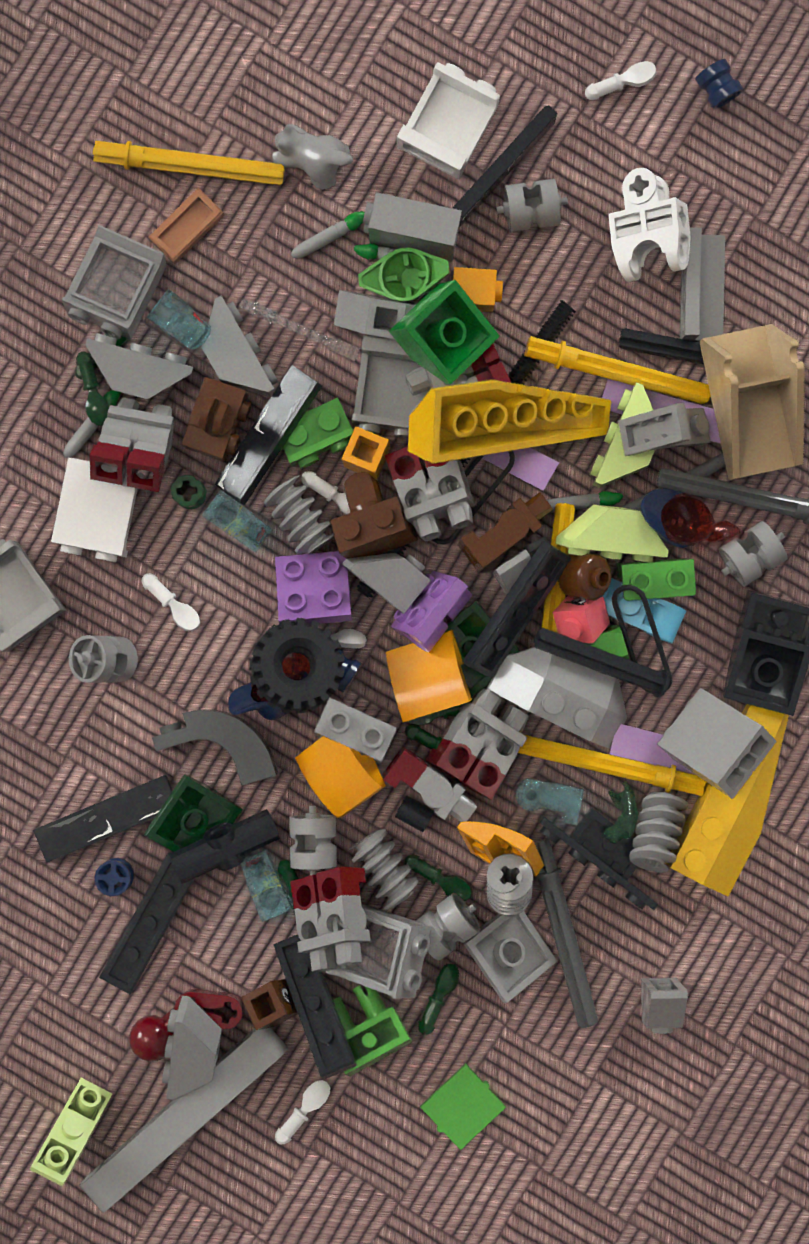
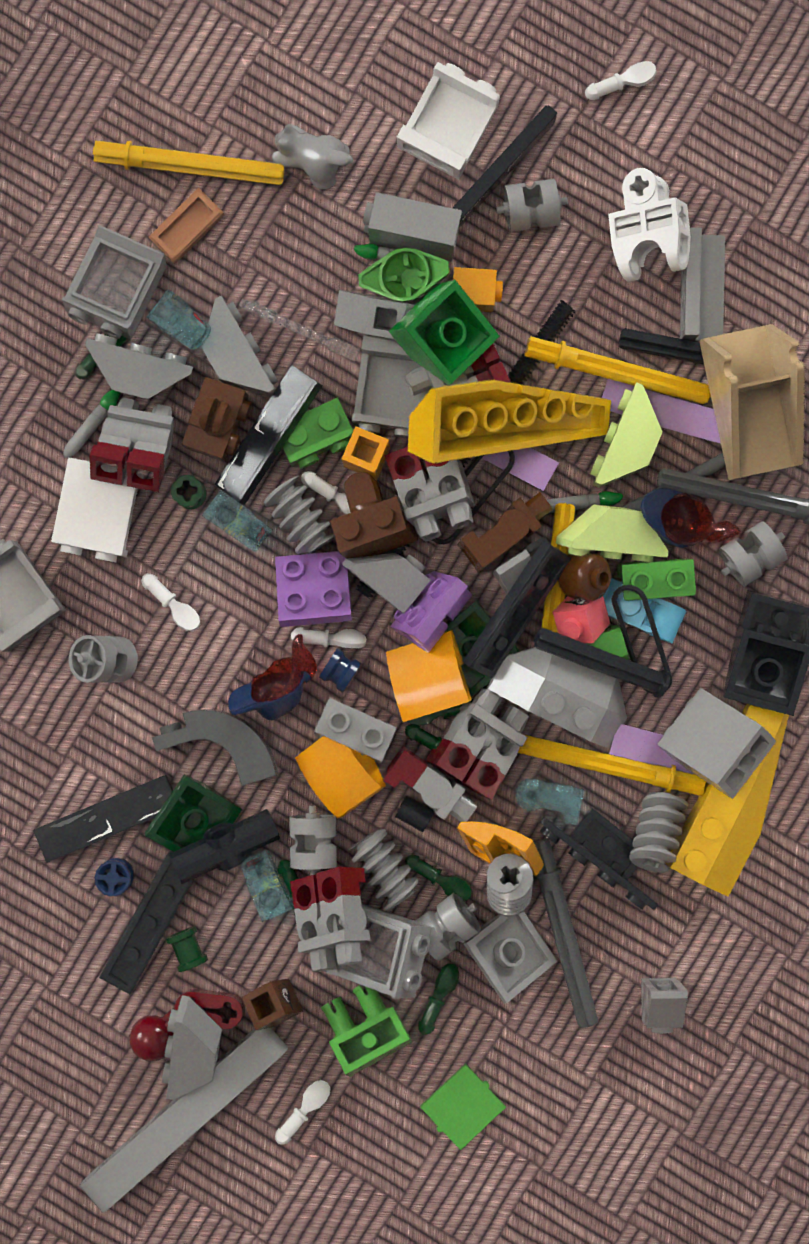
(71, 1132): yellowish green slope -> none
(96, 404): dark green piece -> none
(187, 949): none -> dark green bush
(312, 244): light grey piece -> none
(315, 646): black tyre -> none
(315, 1010): black tile -> none
(627, 821): clear green piece -> none
(664, 428): light grey bracket -> none
(719, 84): dark blue wheel -> none

